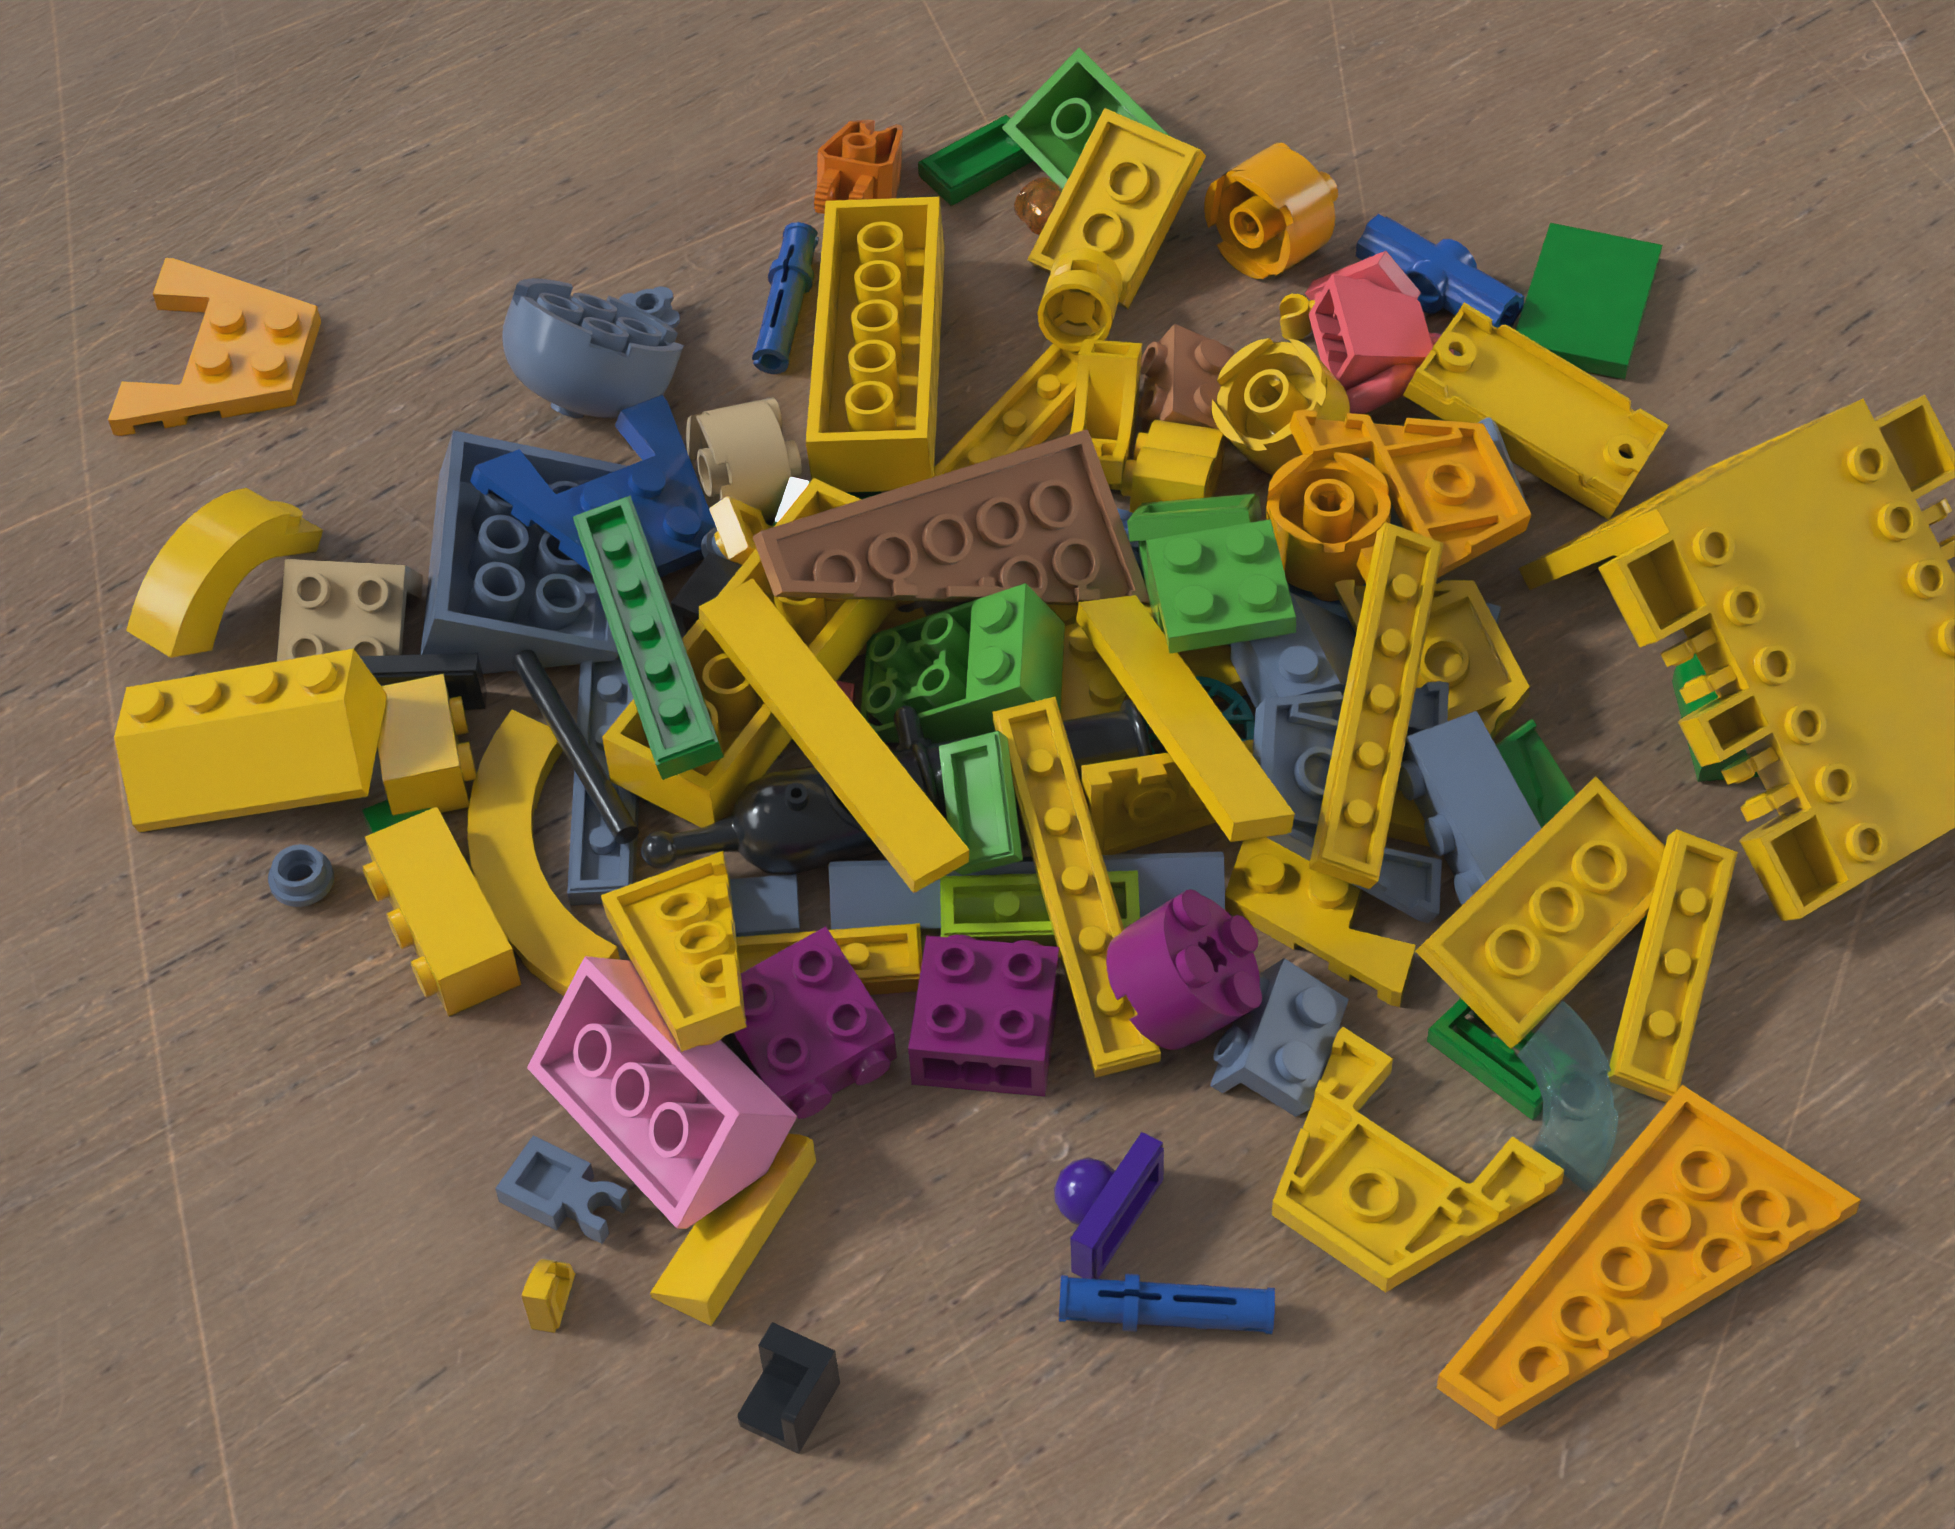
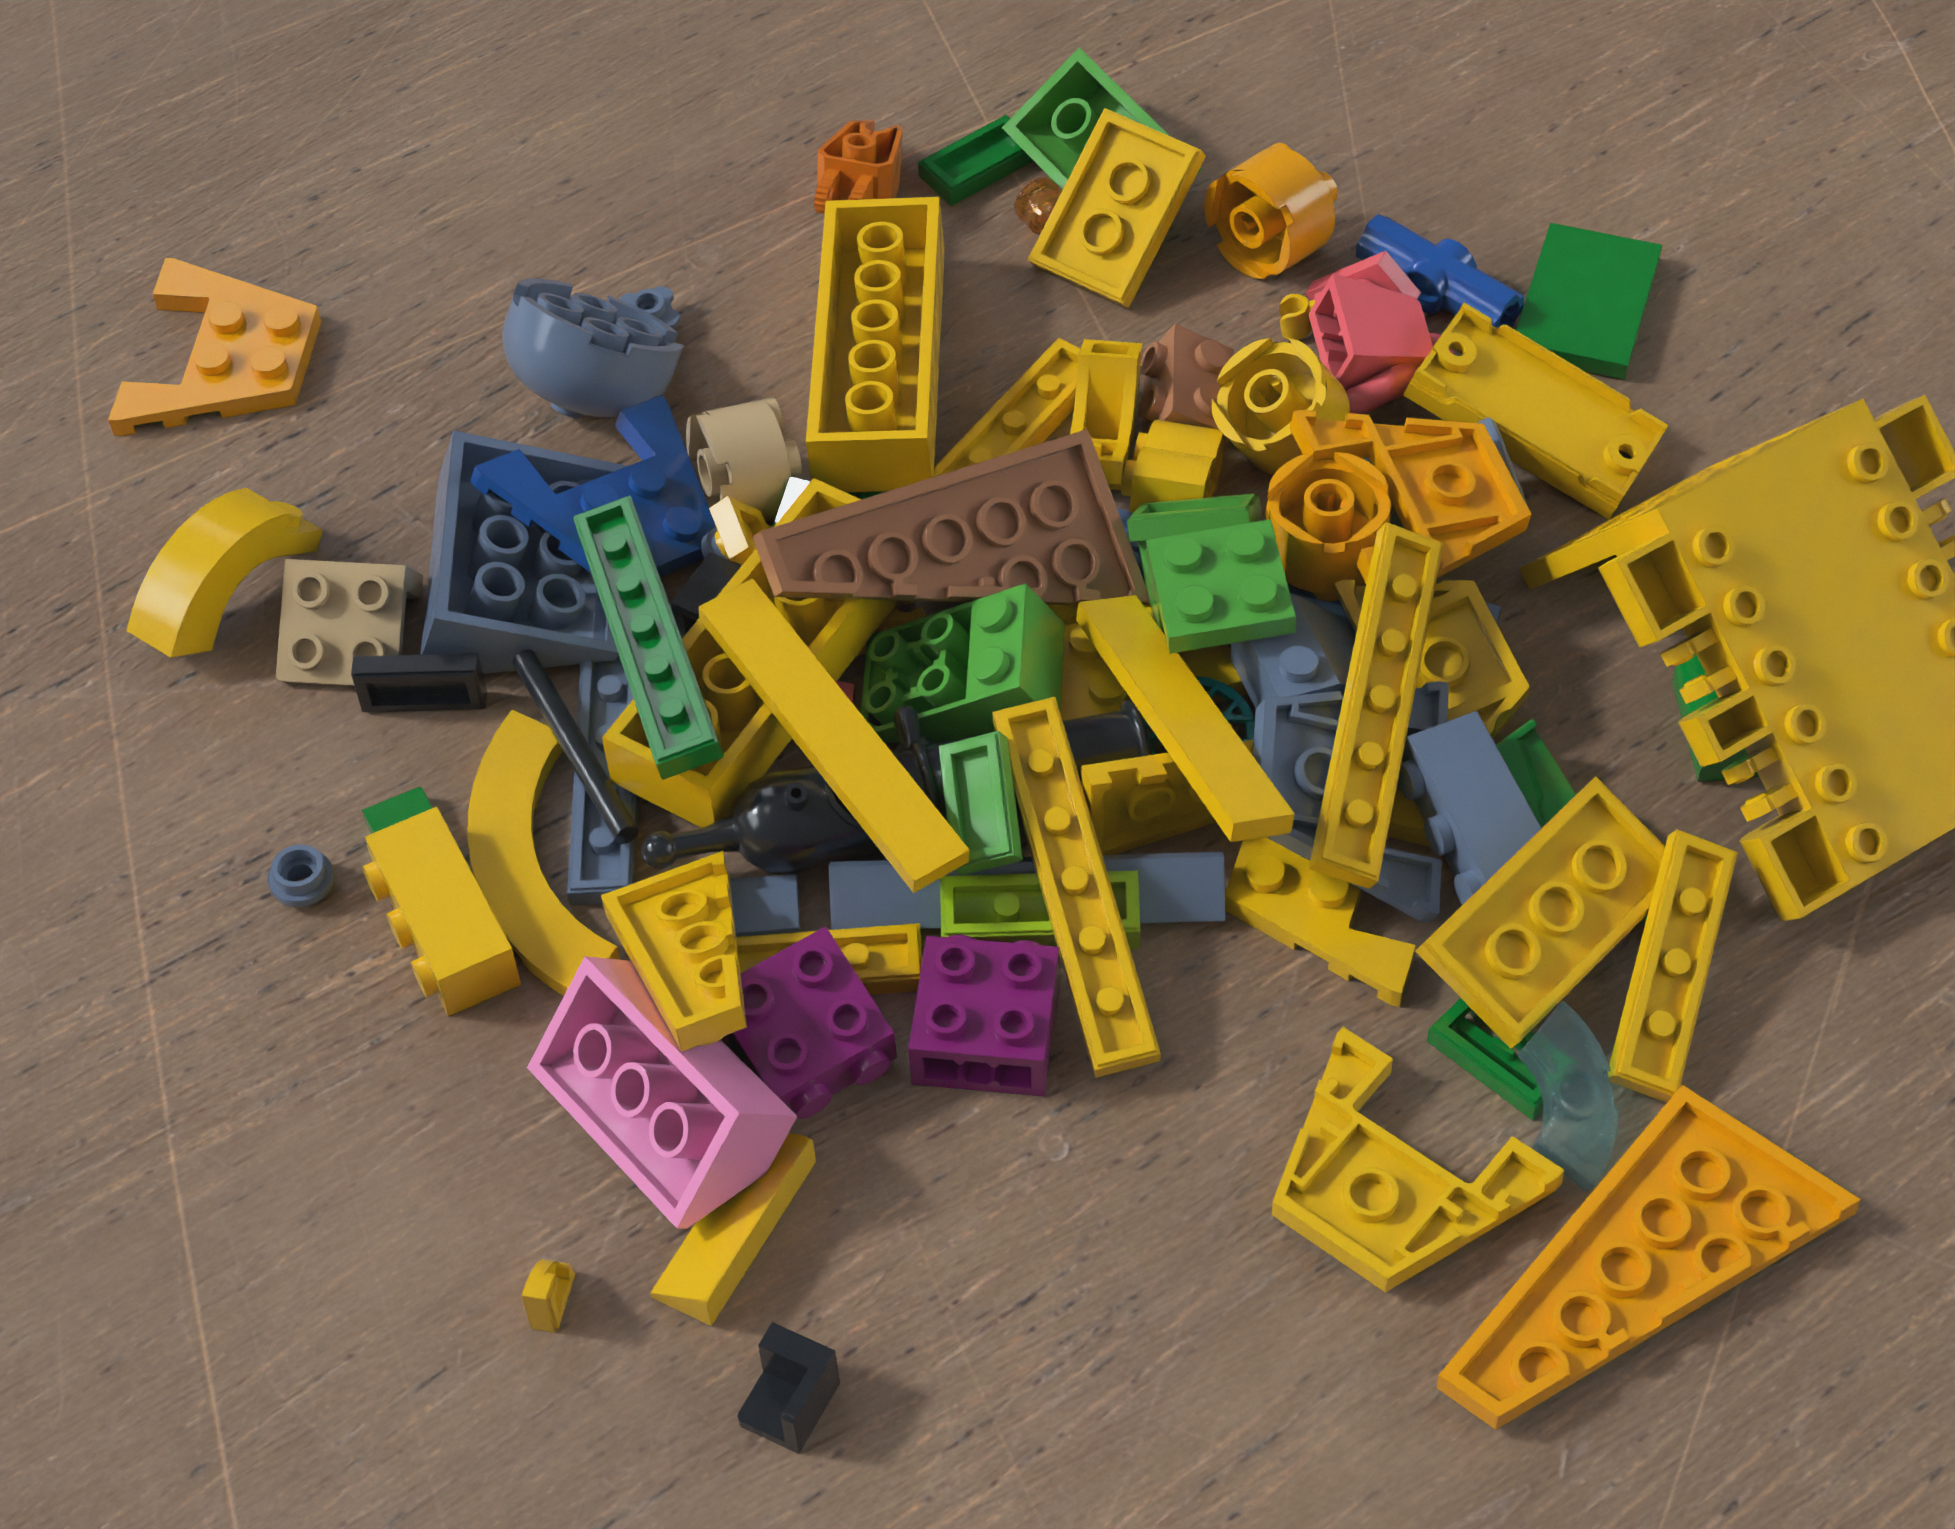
(249, 740): yellow slope -> none
(421, 748): yellow brick -> none
(557, 1185): sand blue plate -> none
(789, 280): blue pin -> none
(1080, 299): yellow wheel -> none
(1107, 1202): dark purple tile -> none
(1166, 1304): blue pin -> none
(1185, 970): magenta brick -> none
(1283, 1041): sand blue bracket -> none

